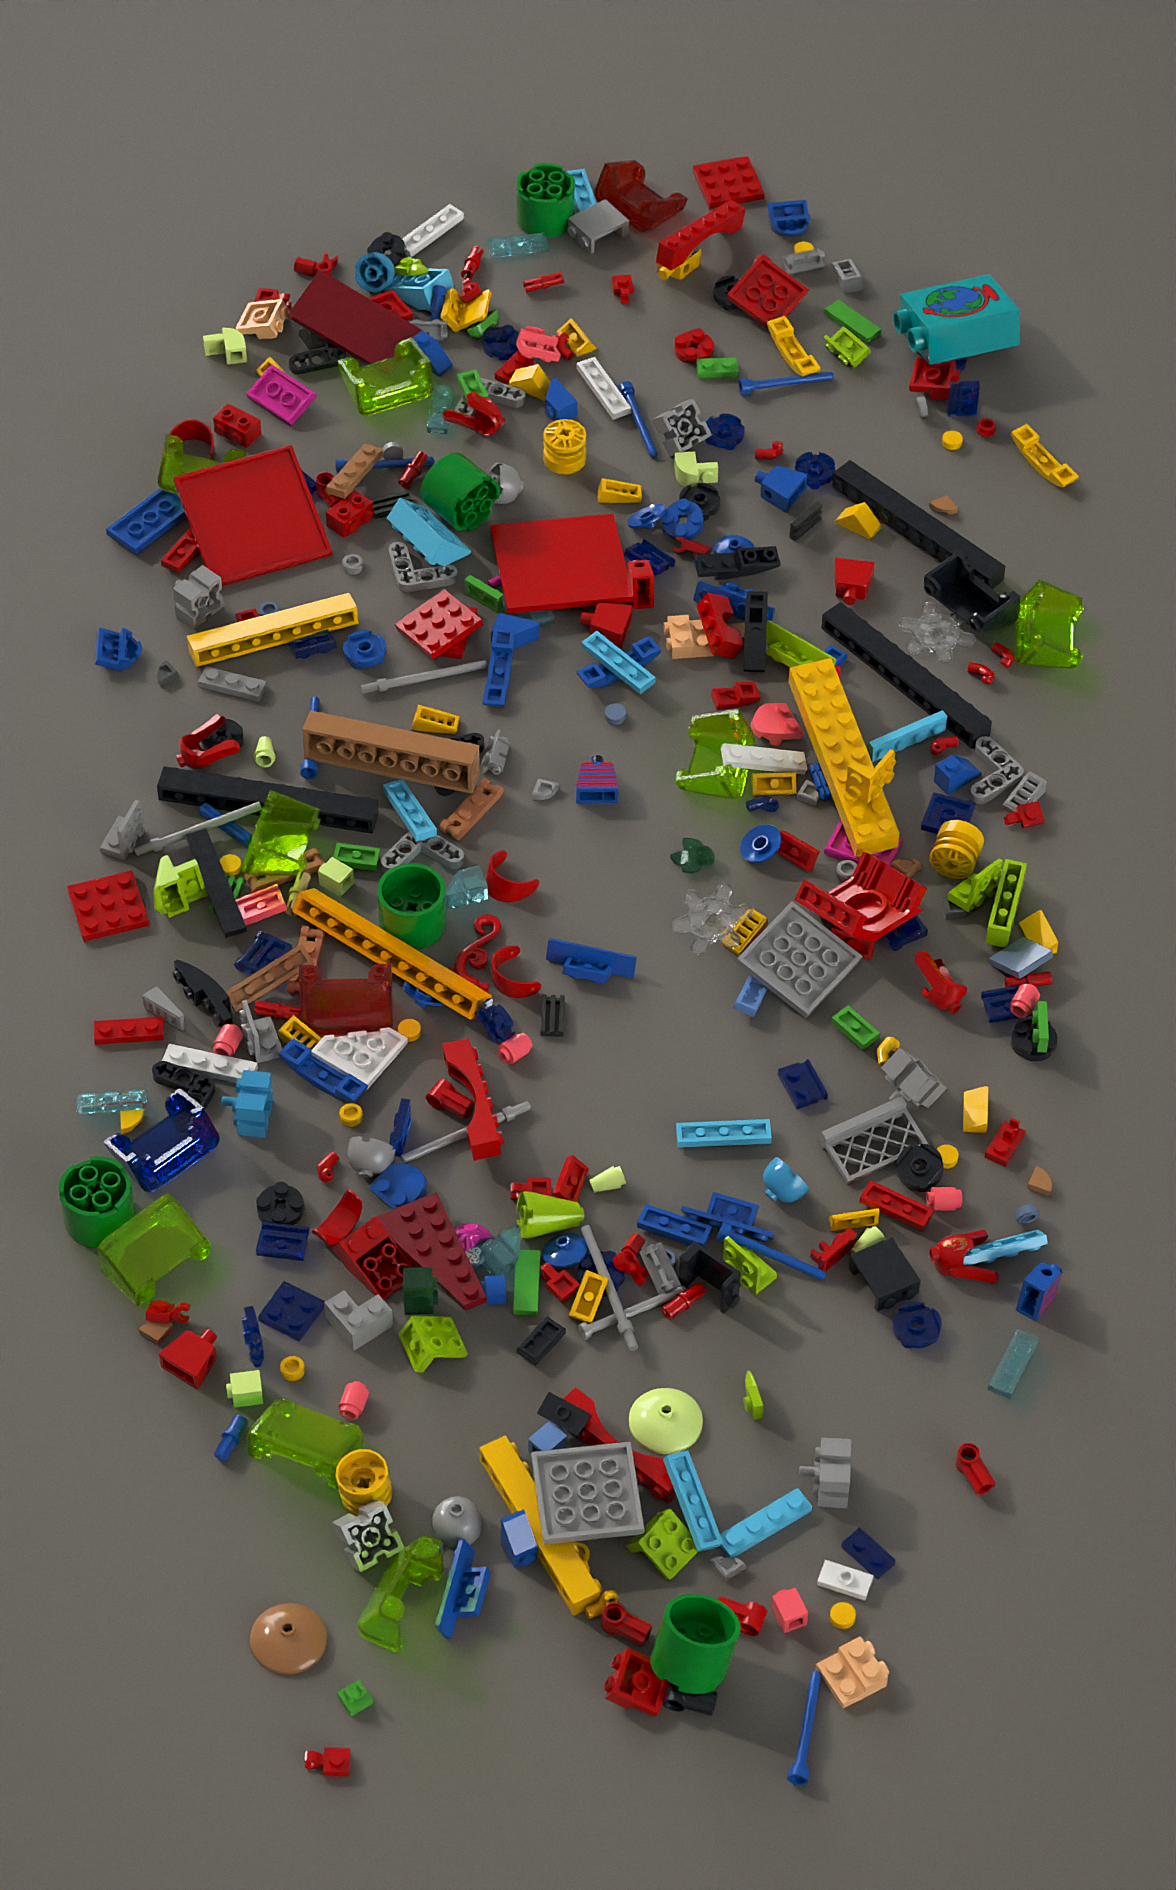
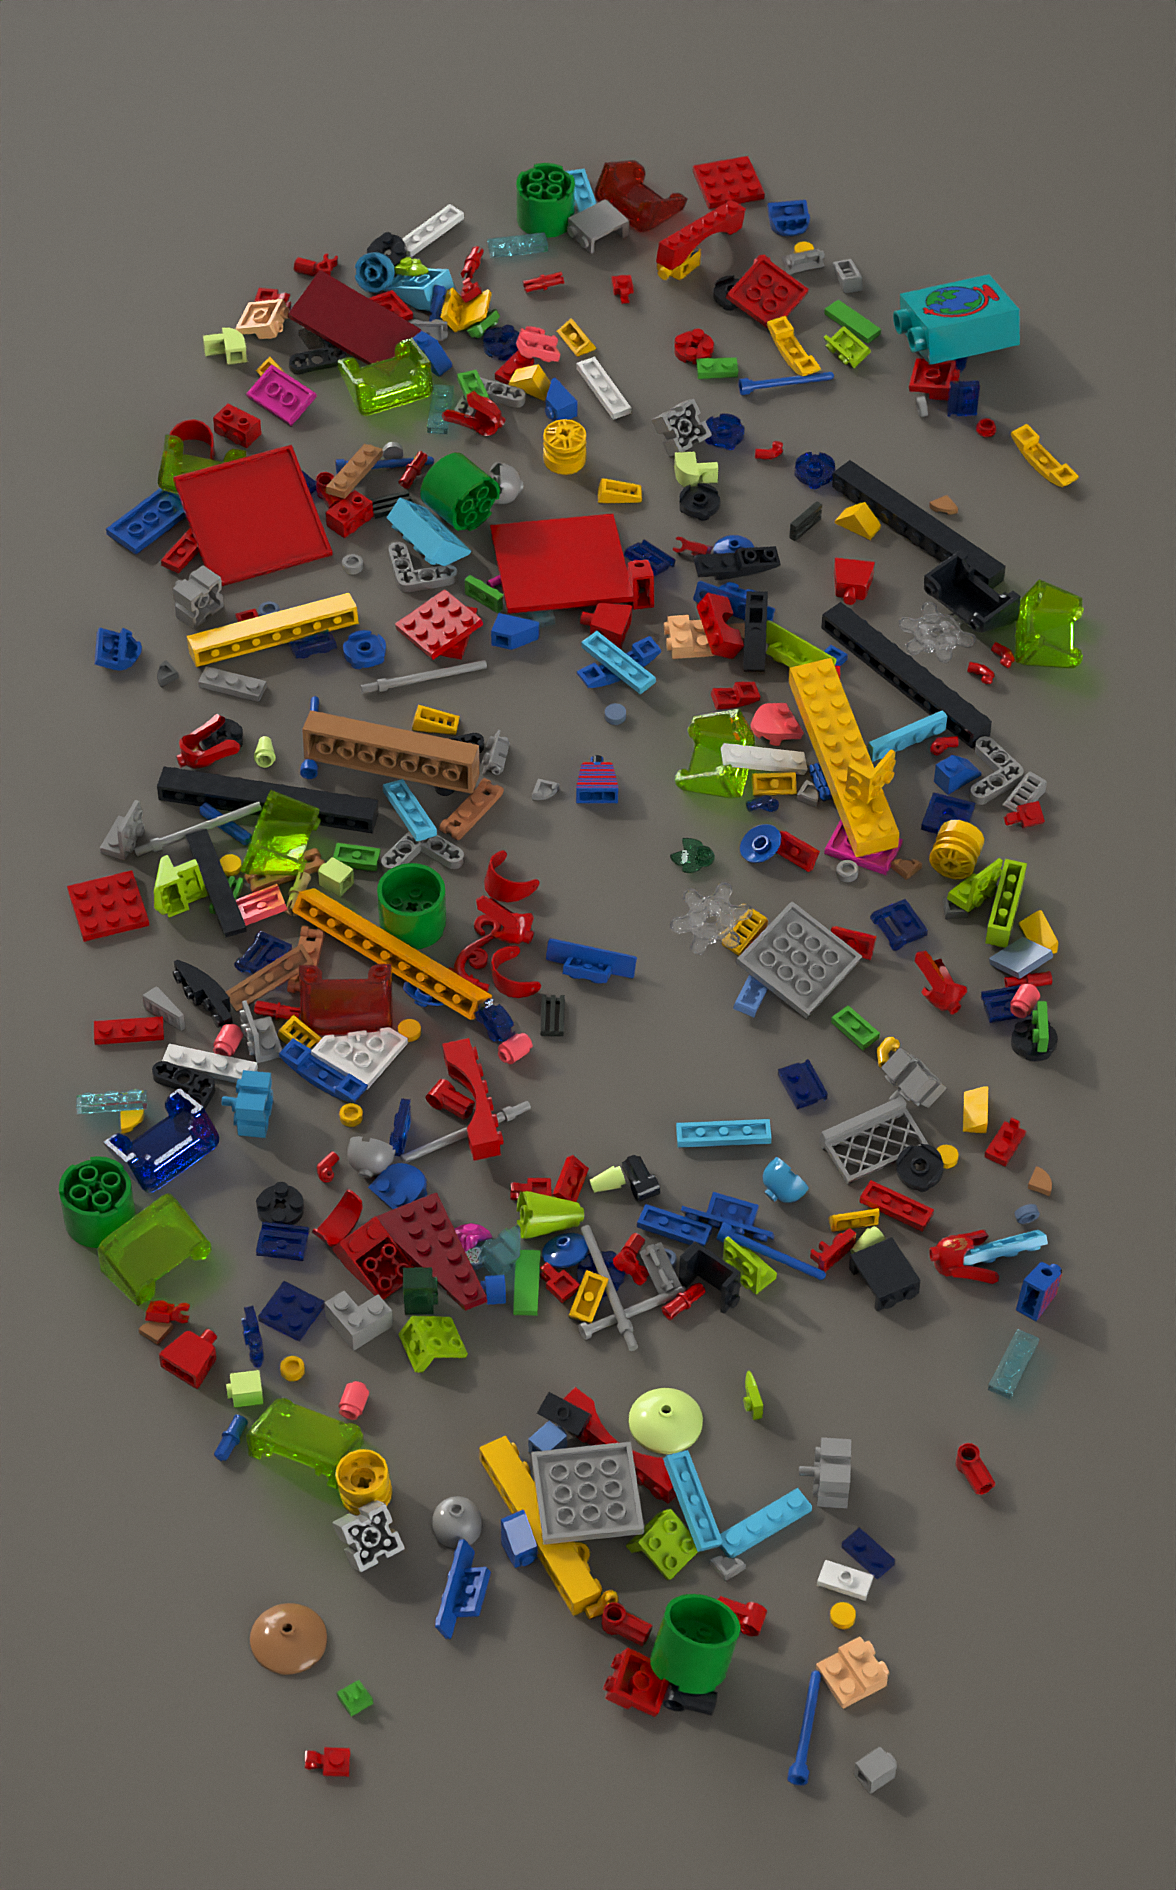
(384, 1610): clear neon green windscreen -> none
(466, 888): clear light blue slope -> none
(499, 667): blue slope -> none
(515, 925): none -> red piece
(541, 1340): black plate -> none
(561, 346): red arm -> none
(627, 391): blue piece -> none
(641, 1182): none -> black piece
(647, 516): blue dish -> none
(676, 511): blue plate -> none
(781, 486): blue torso -> none
(789, 1610): coral brick -> none
(867, 903): red panel -> none
(875, 1769): none -> light grey brick
(917, 1337): clear blue plate -> none
(944, 1198): coral brick -> none
(952, 440): yellow tile -> none

